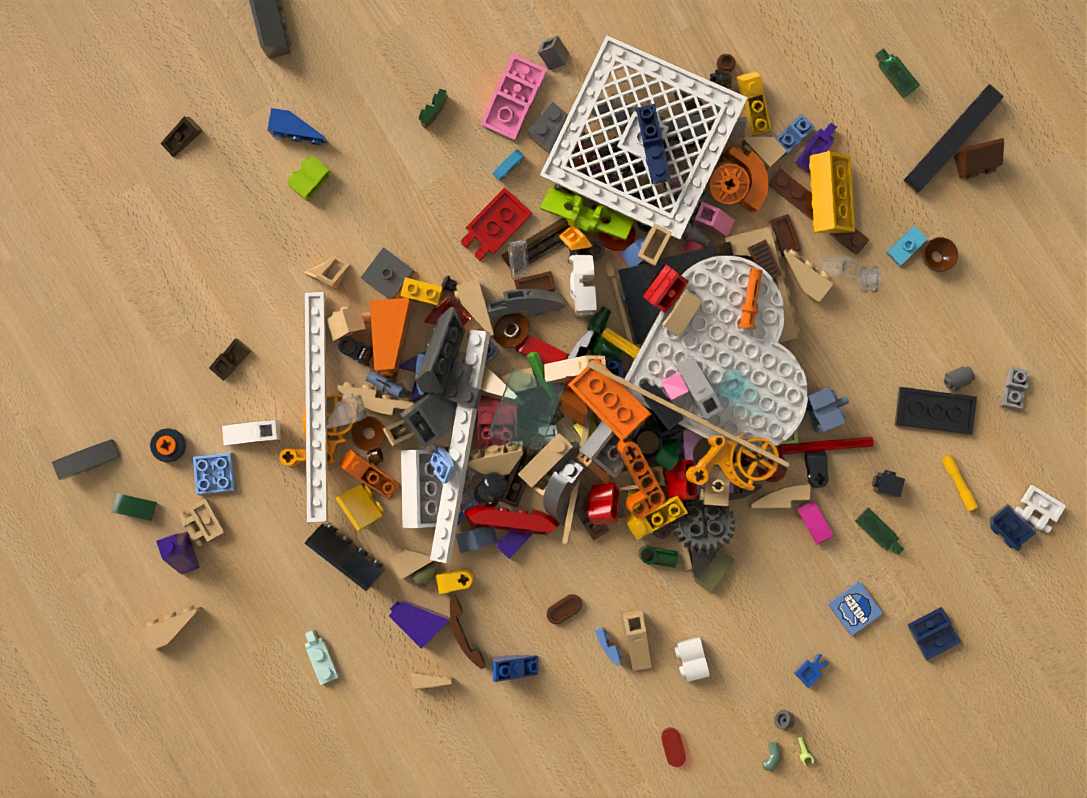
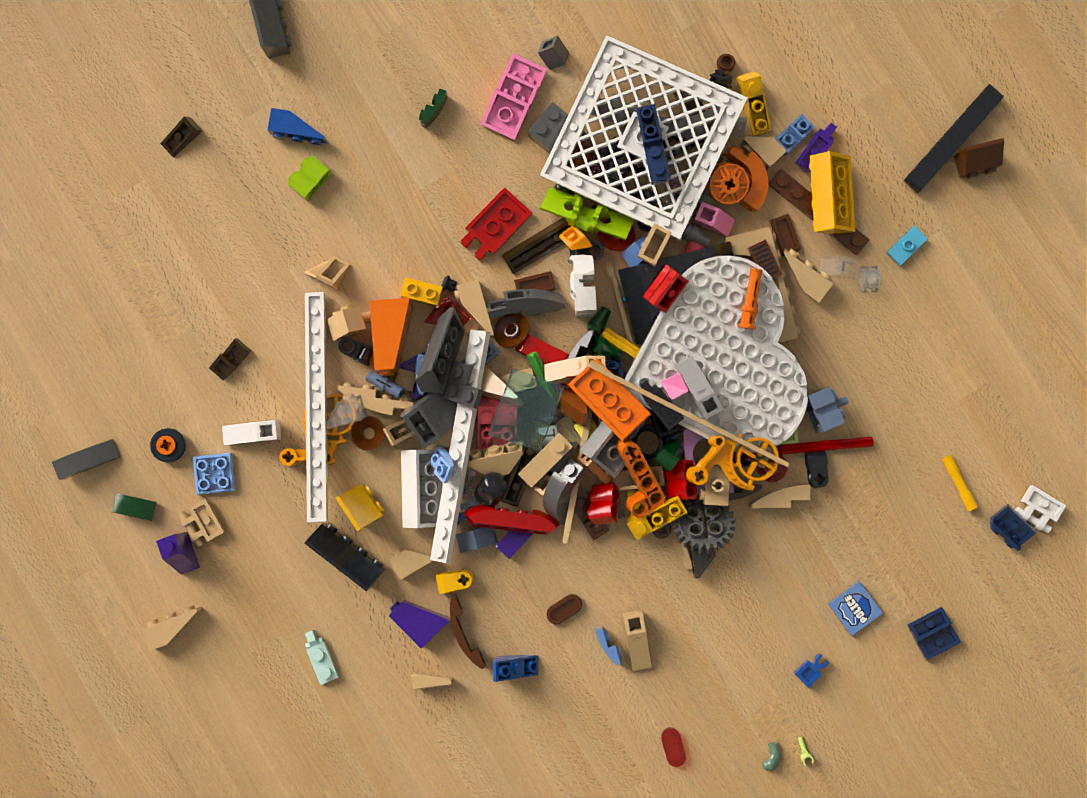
(369, 474): orange slope -> none
(375, 456): reddish brown plate -> none
(387, 274): dark grey plate -> none
(425, 574): olive cone -> none
(508, 165): dark azure beam -> none
(518, 259): clear tile -> none
(660, 556): dark green piece -> none
(682, 313): tan slope -> none
(692, 659): white brick -> none
(715, 571): olive slope -> none
(723, 388): clear light blue brick -> none
(784, 720): dark grey tile -> none
(815, 522): dark pink slope -> none
(878, 531): clear green hinge -> none
(888, 483): black brick -> none
(896, 73): clear green hinge -> none
(935, 410): black tile -> none
(946, 248): reddish brown piece -> none
(959, 378): dark grey brick -> none
(1014, 388): light grey slope -> none

